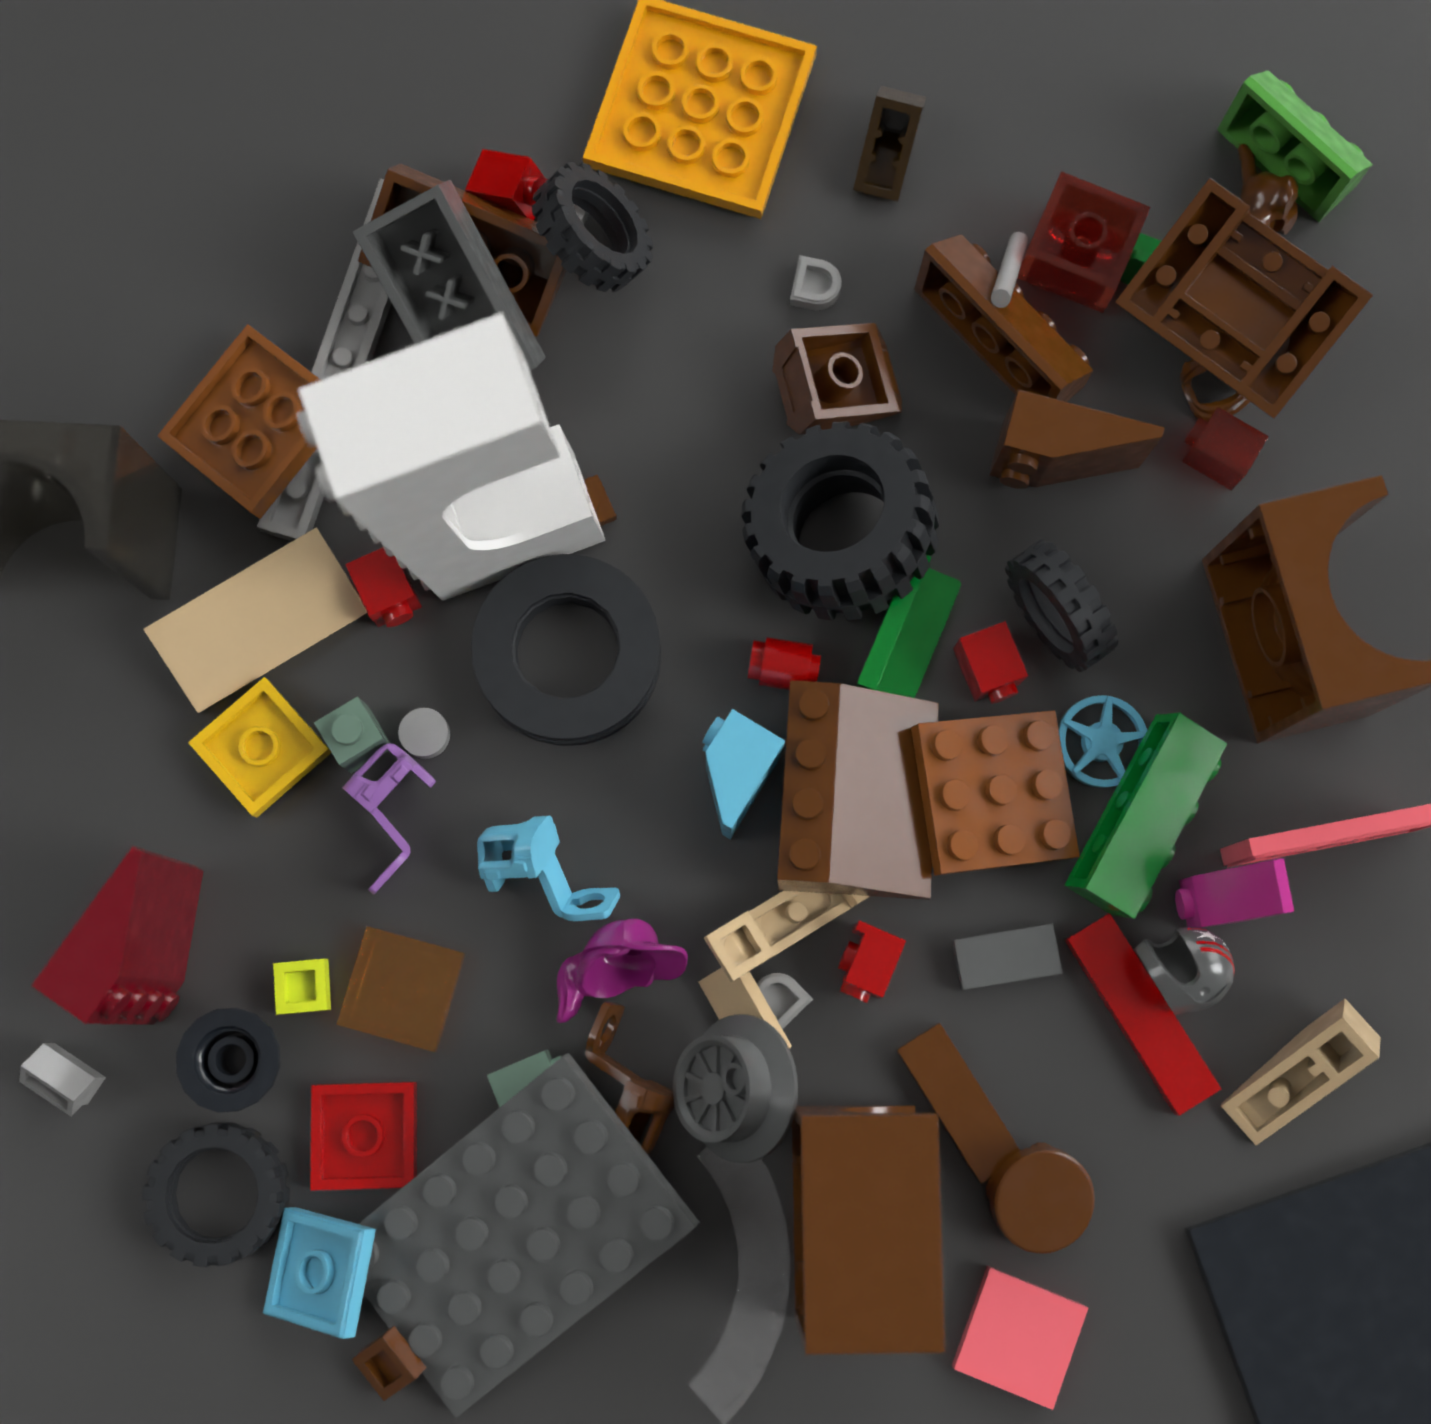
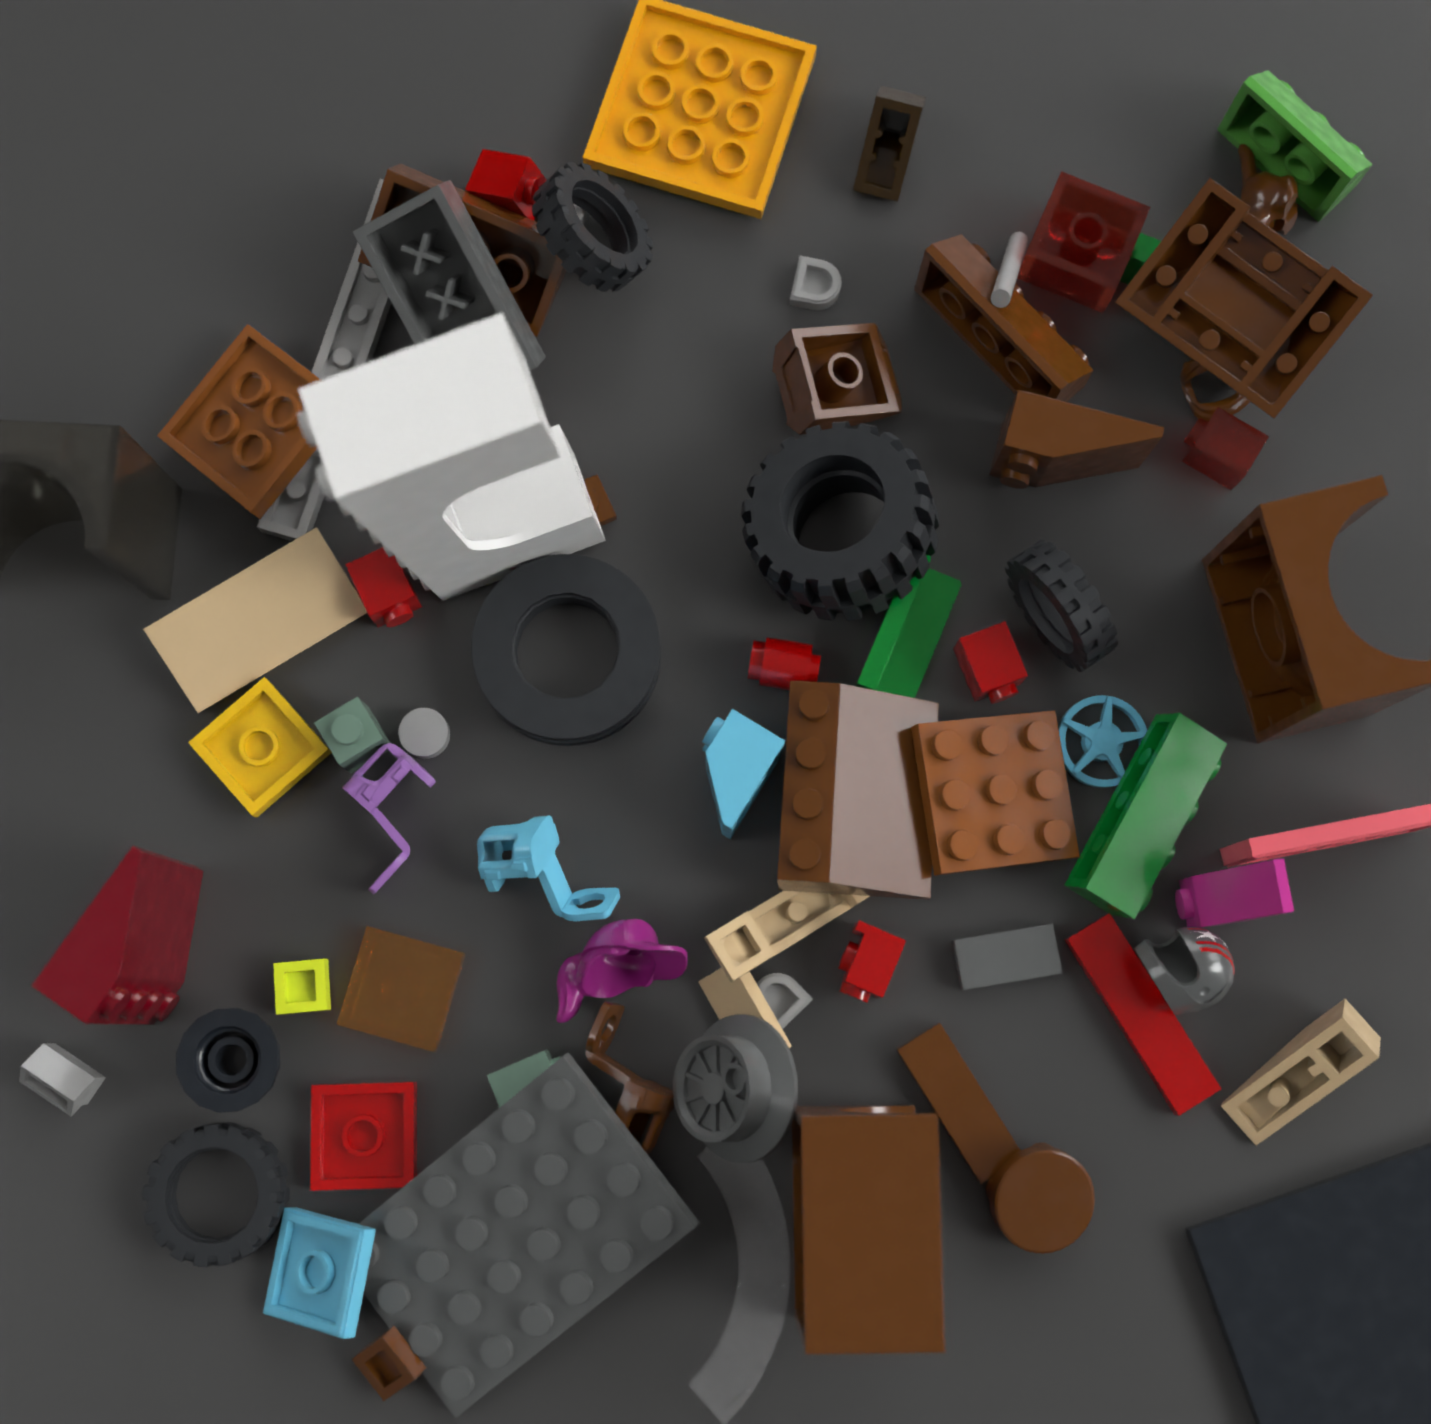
(1019, 1337): coral tile -> none

